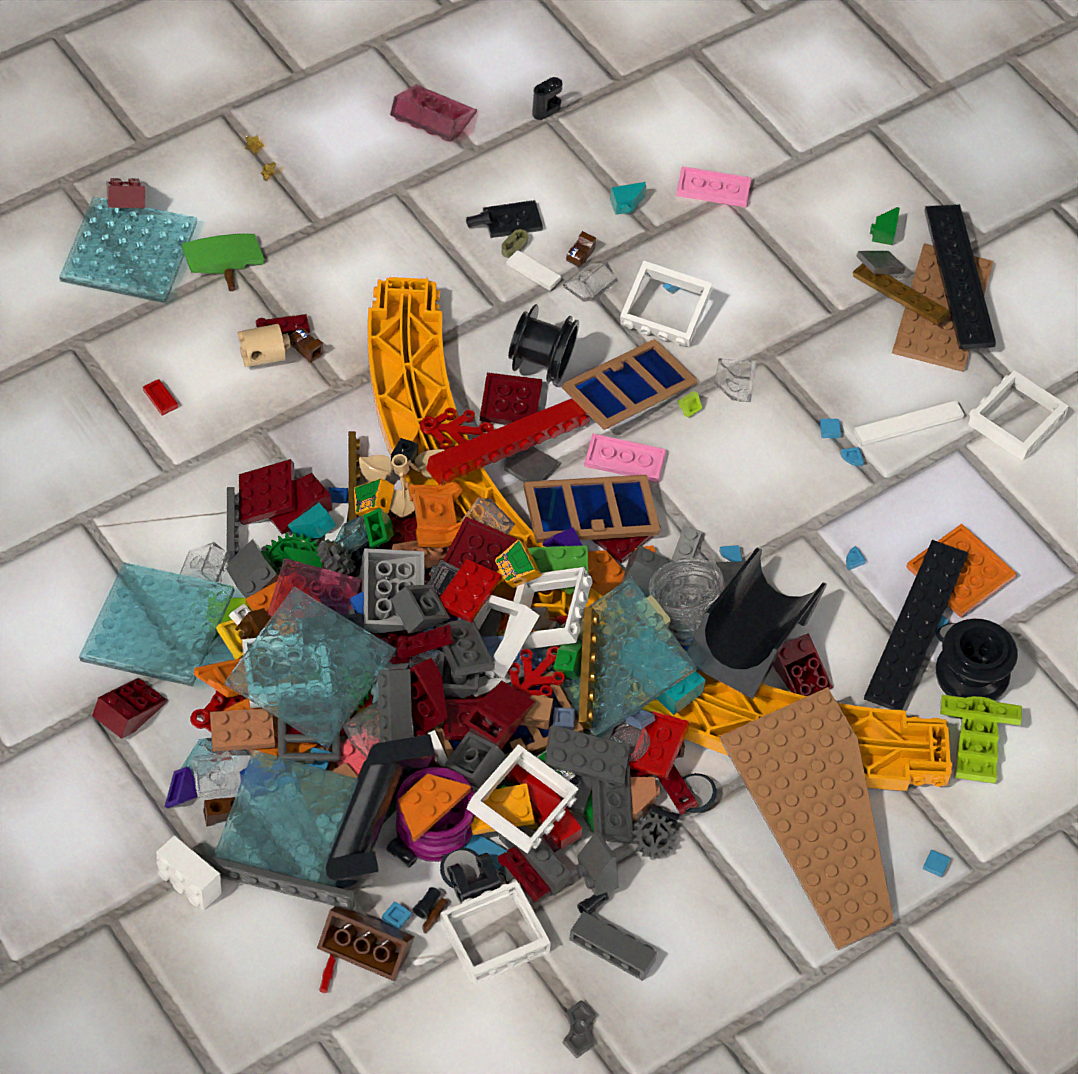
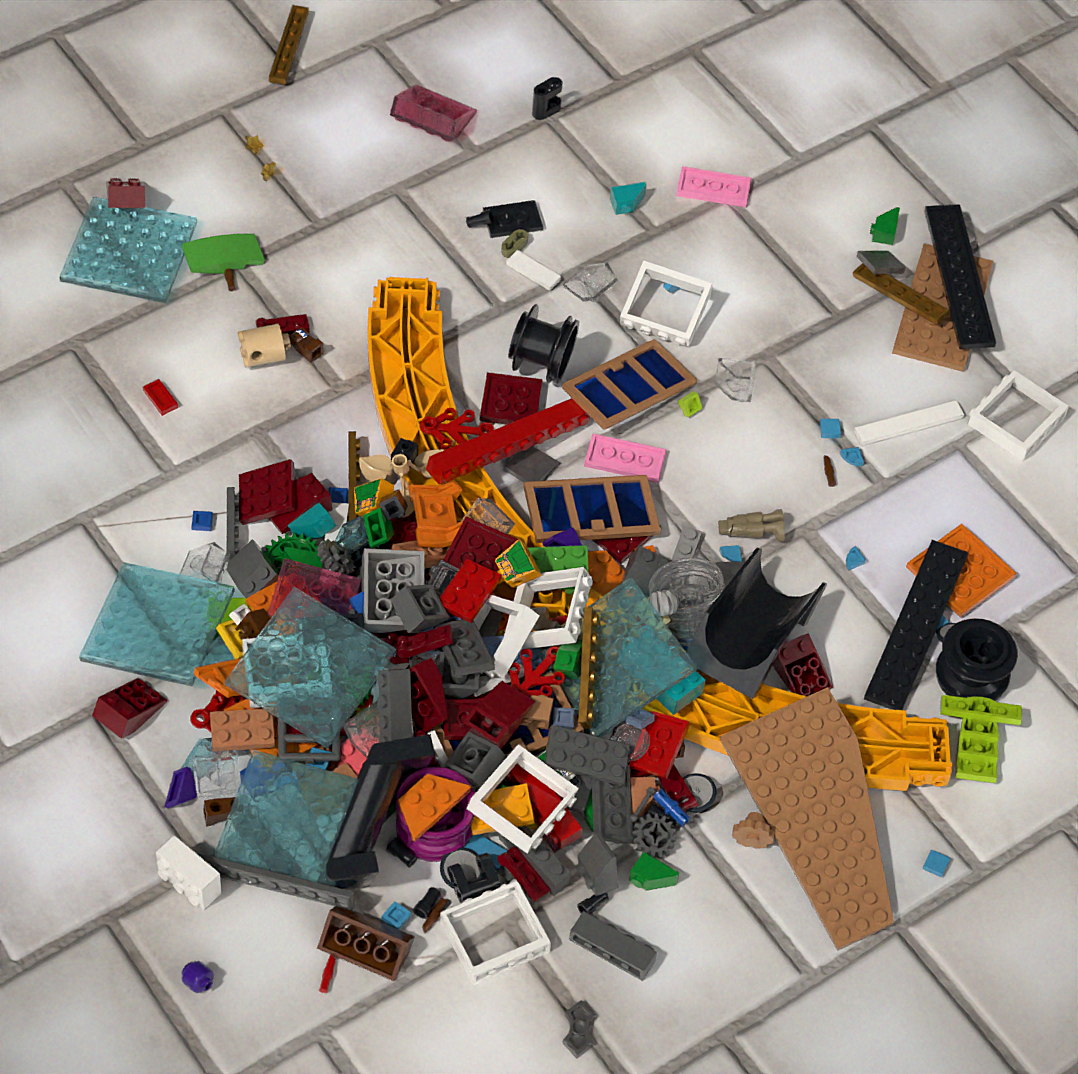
(197, 976): none -> dark purple head
(202, 520): none -> blue tile
(288, 44): none -> pearl gold plate
(393, 505): none -> black brick
(582, 249): reddish brown leg -> none
(650, 792): none -> dark grey hinge
(652, 874): none -> green slope
(664, 602): none -> light grey piece
(671, 807): none -> blue pin
(752, 525): none -> dark tan piece
(753, 831): none -> medium nougat plant
(829, 471): none -> reddish brown piece

